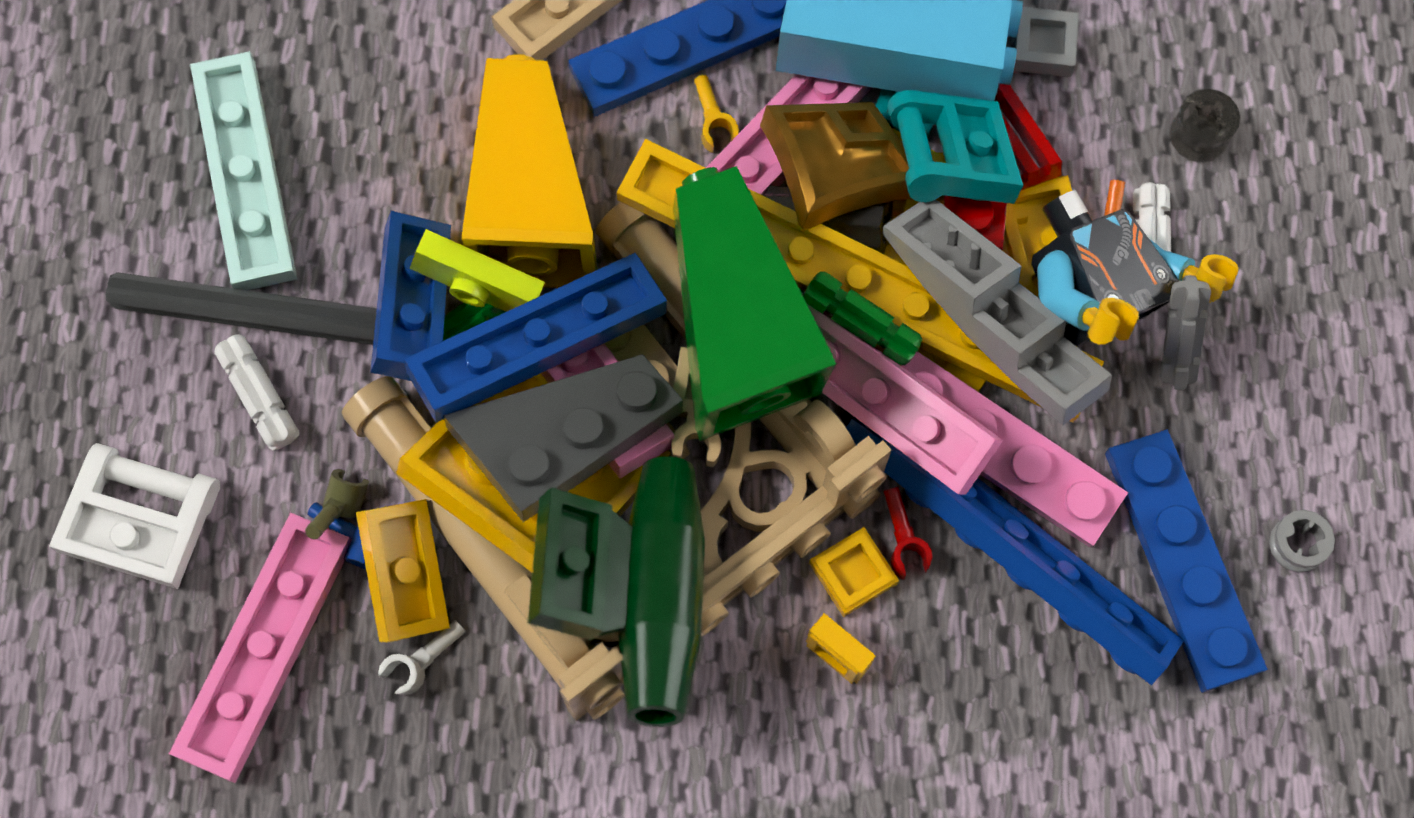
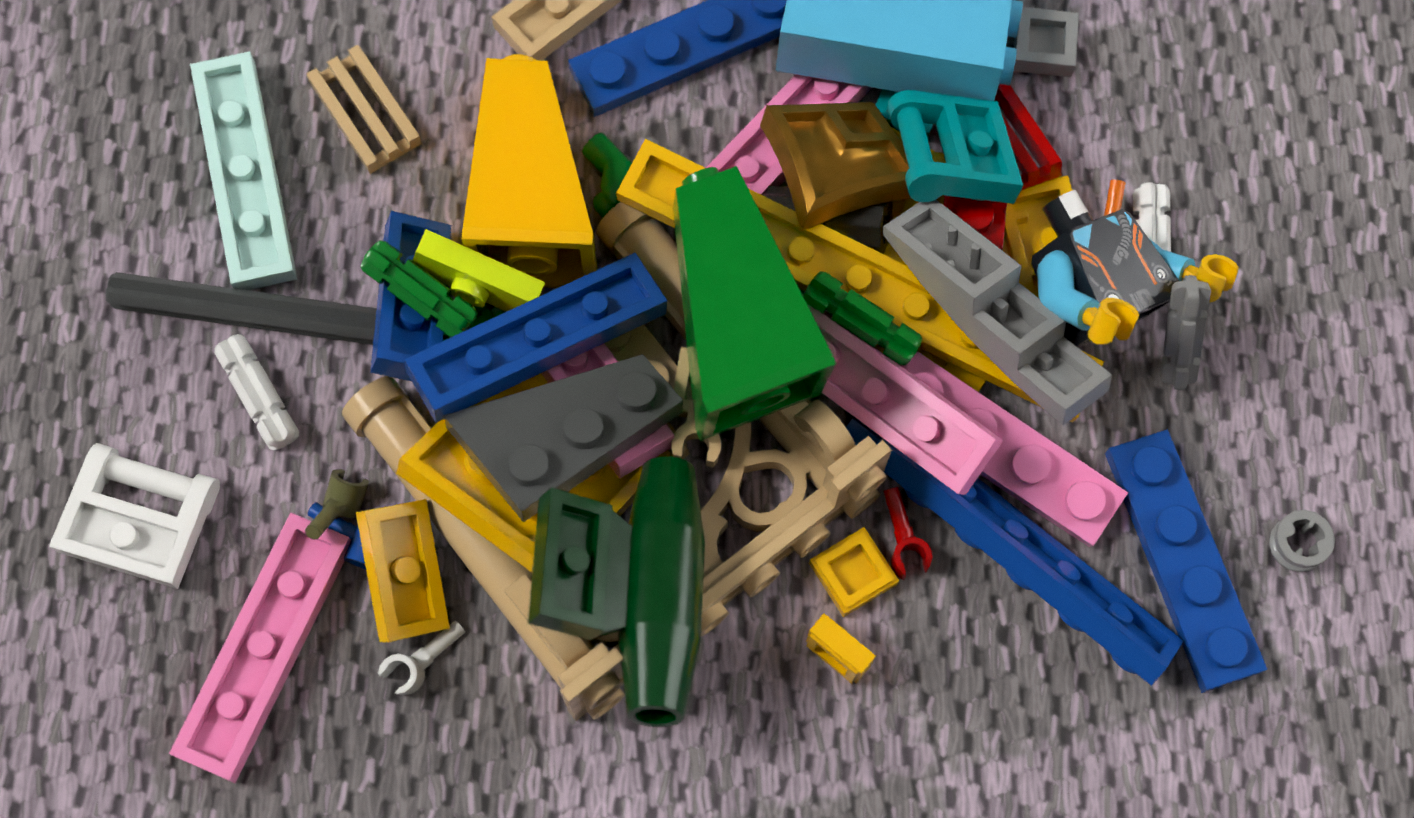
(340, 71): none -> tan tile
(418, 289): none -> green axle
(612, 165): none -> green arm
(712, 113): yellow hand -> none
(1207, 140): clear smoke wheel -> none

